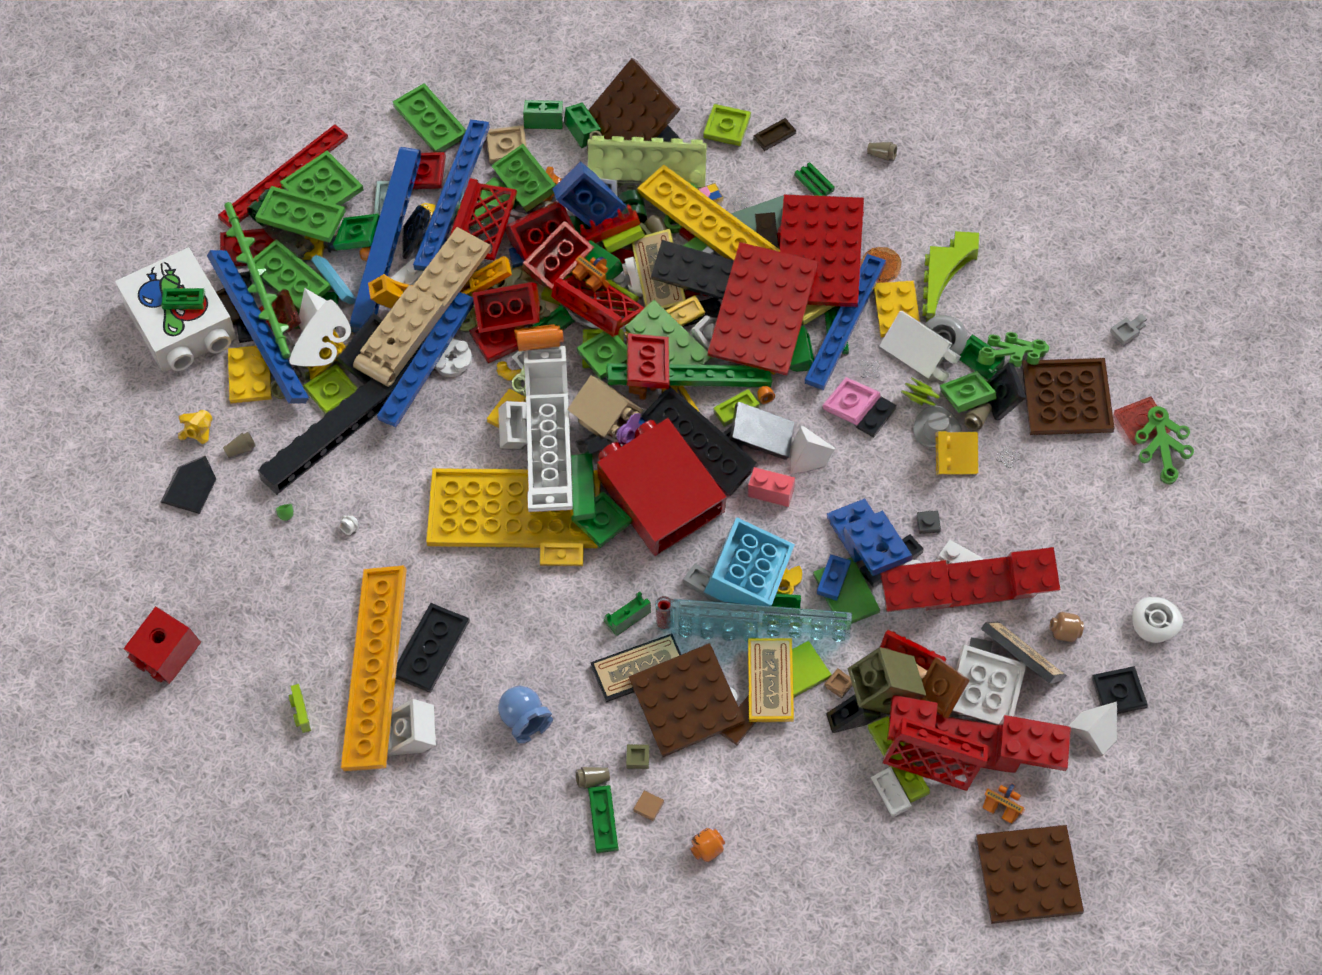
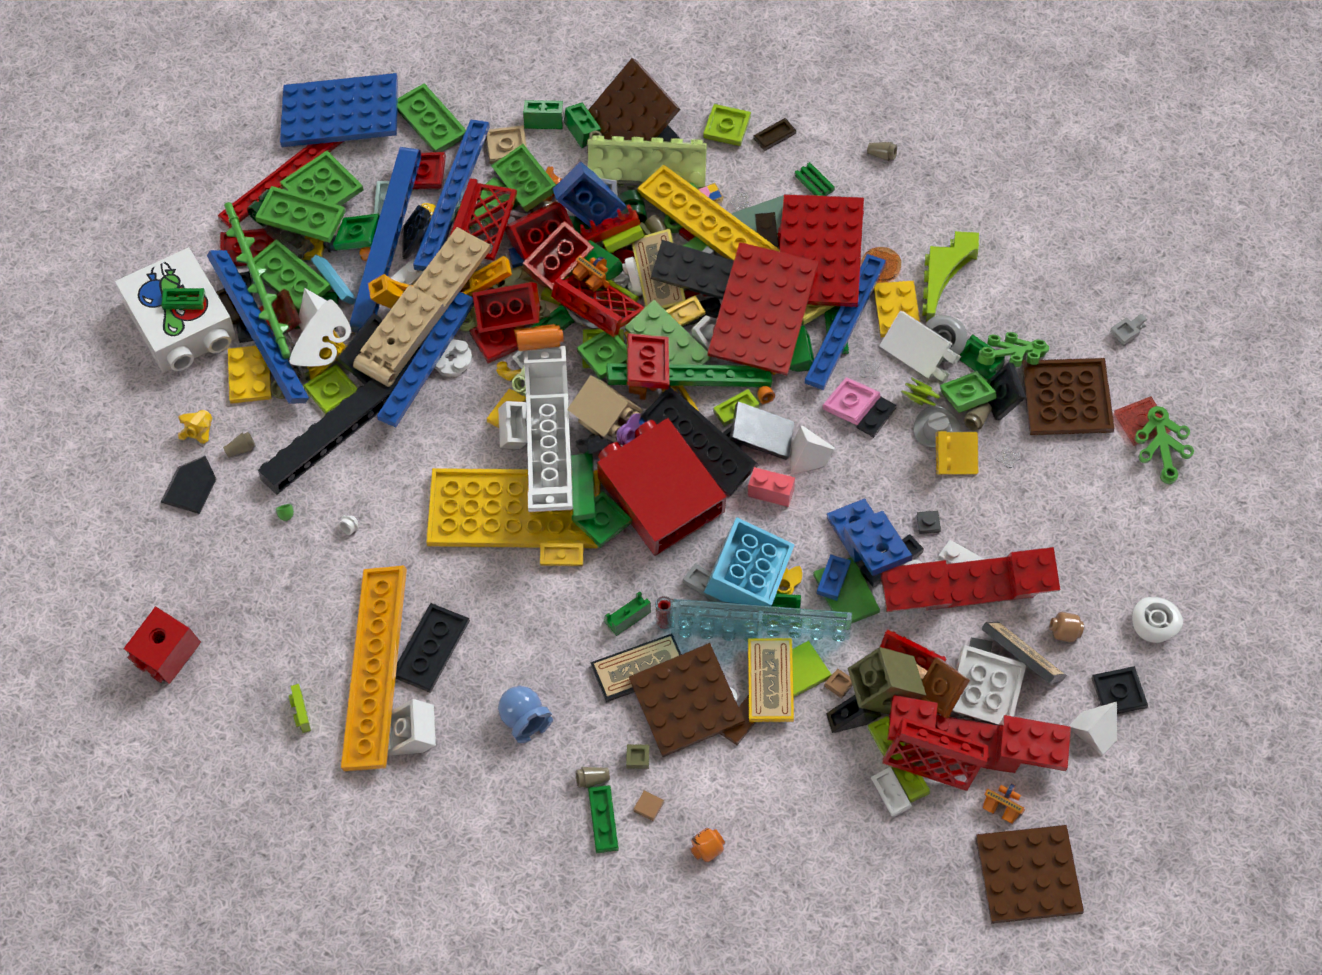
(339, 110): none -> blue plate

